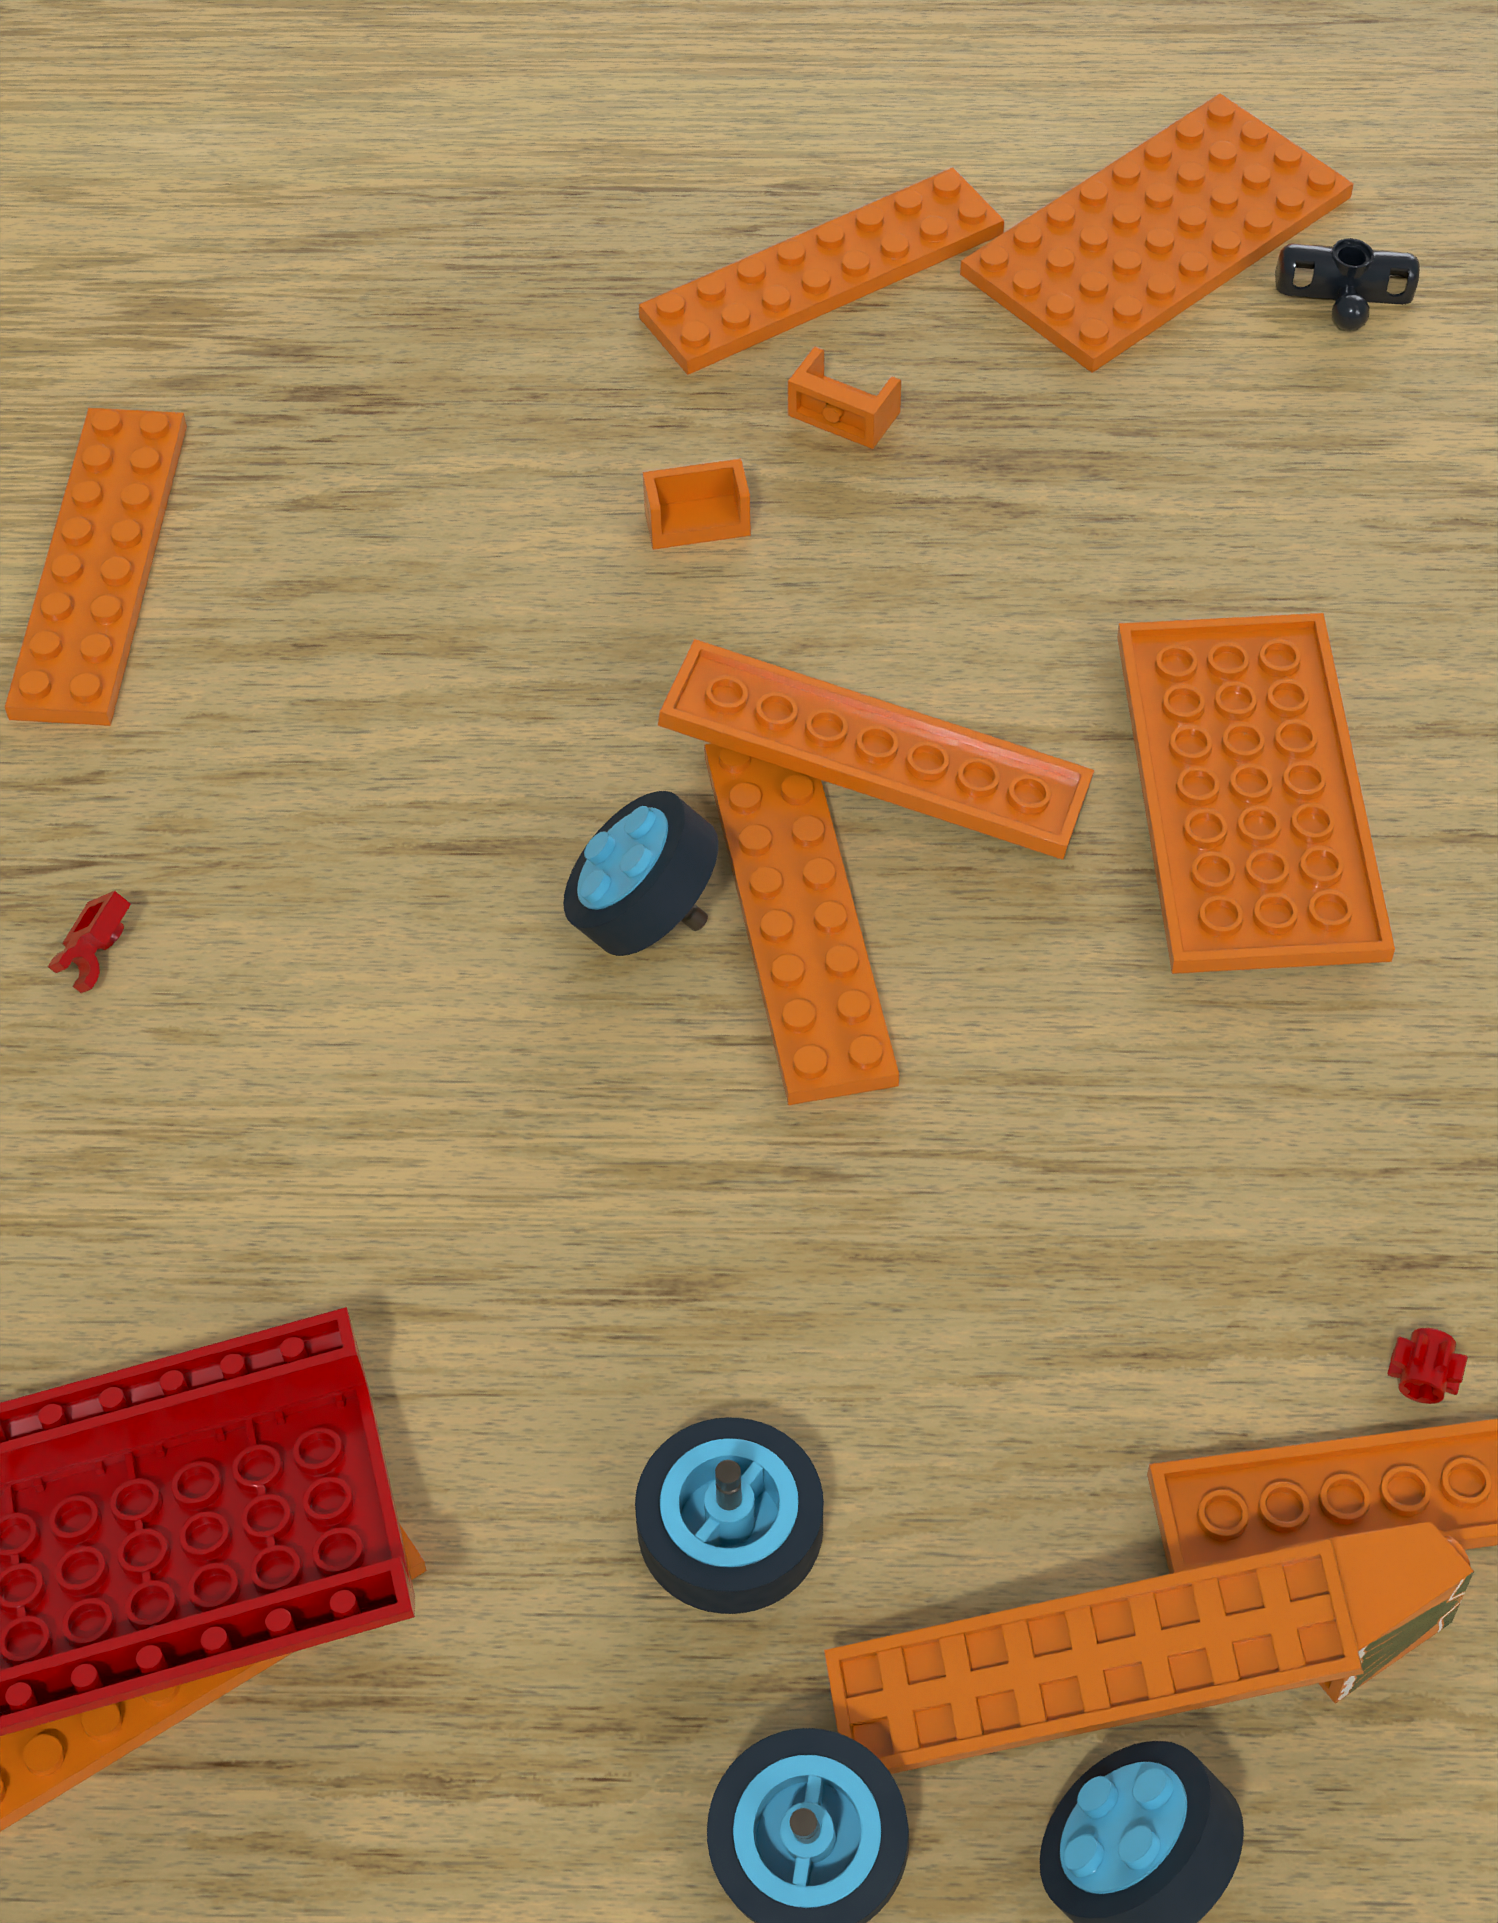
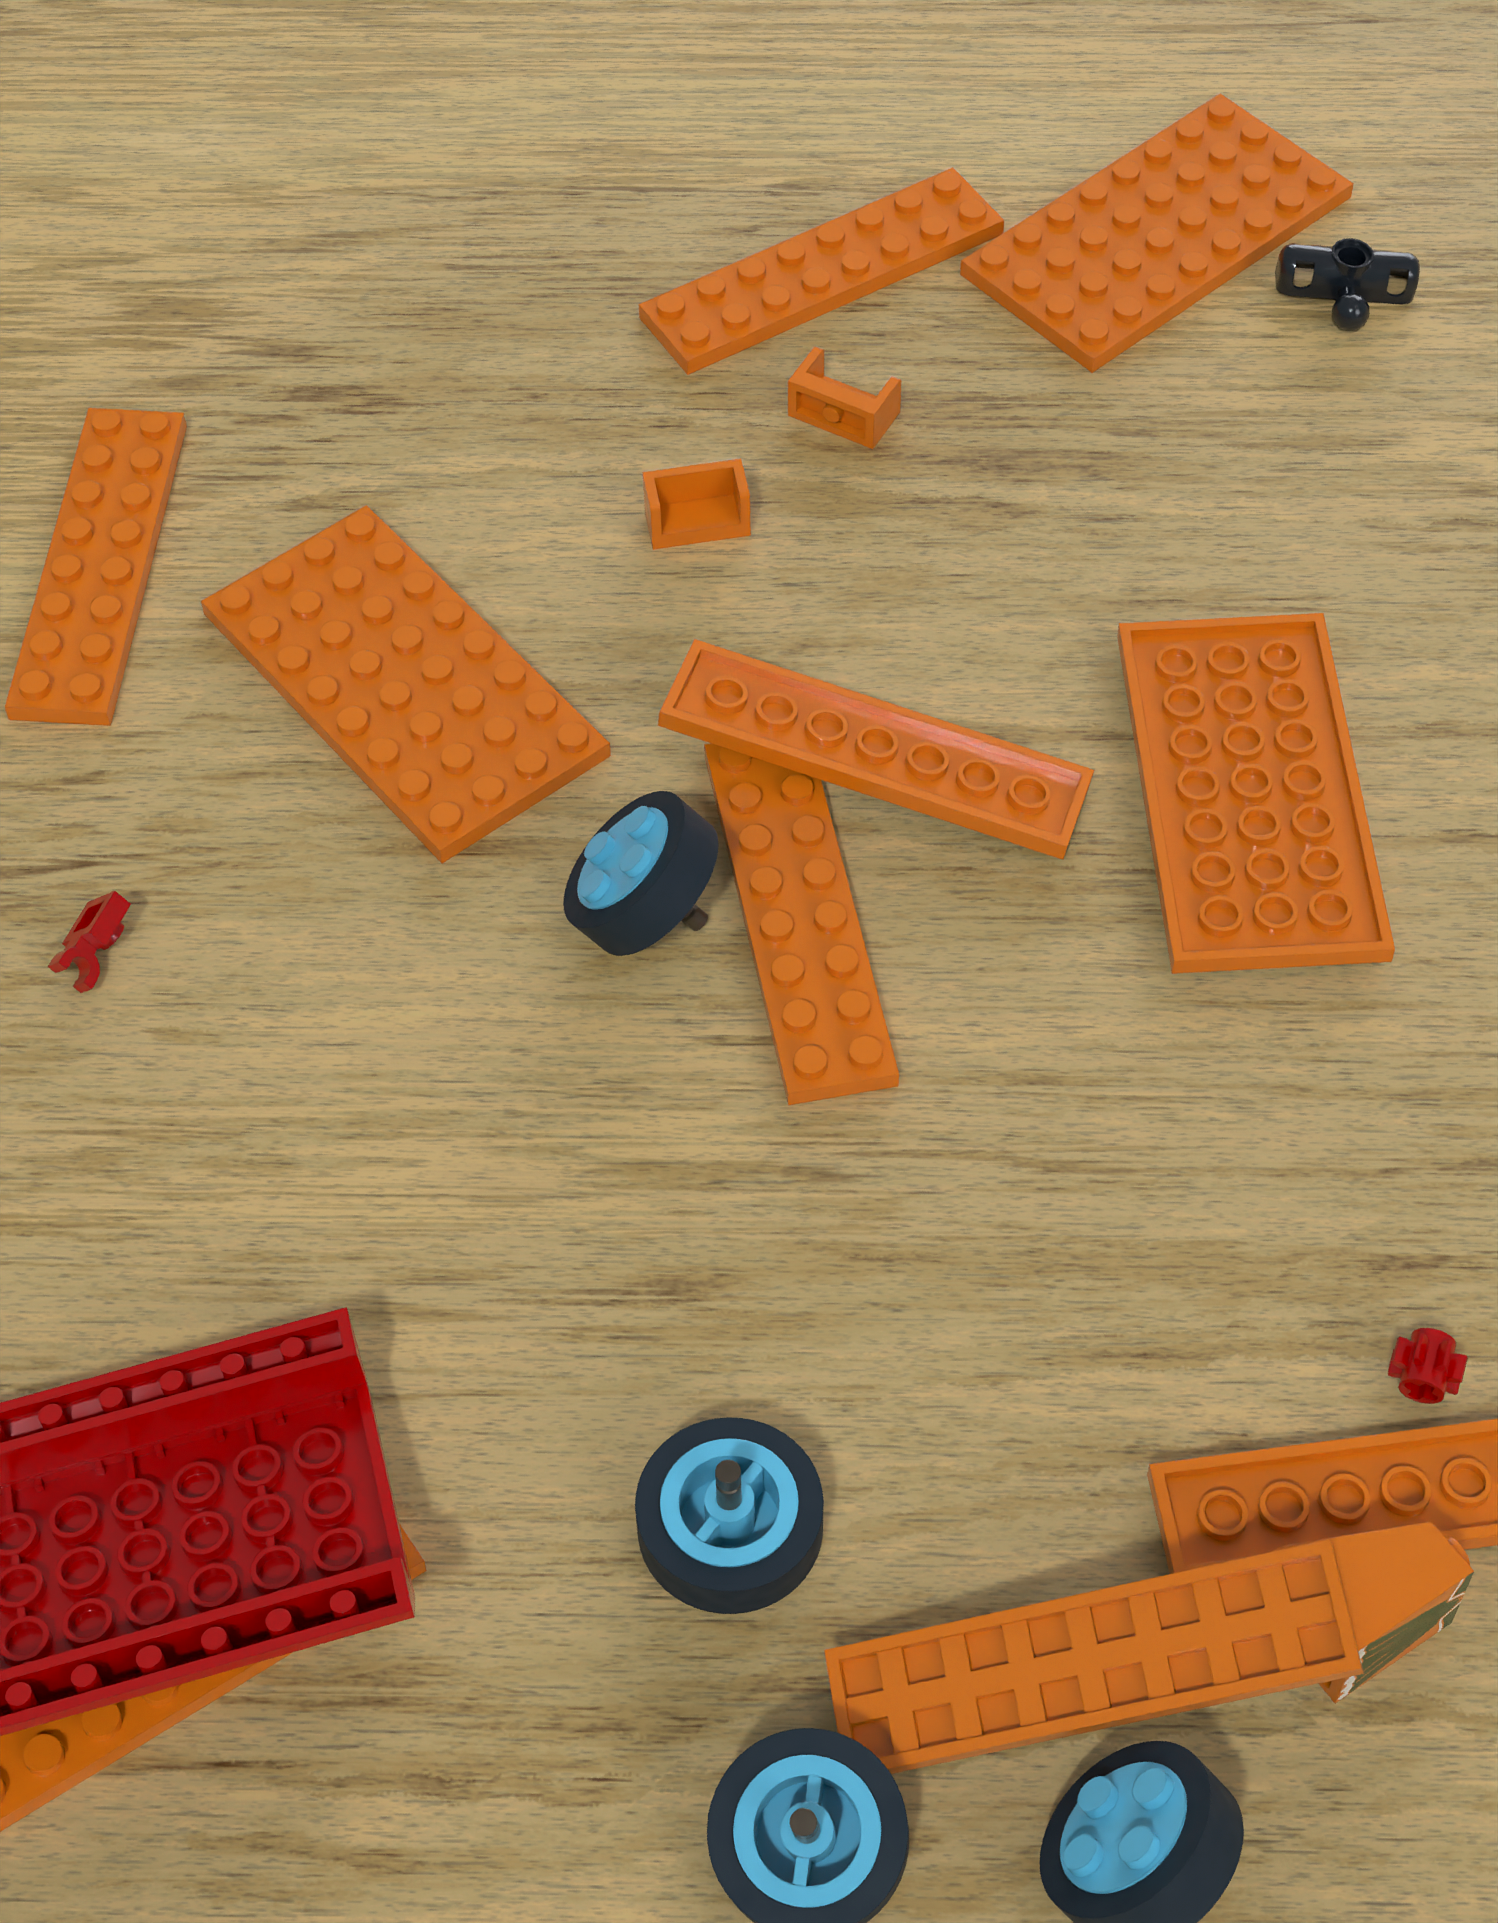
(406, 682): none -> orange plate

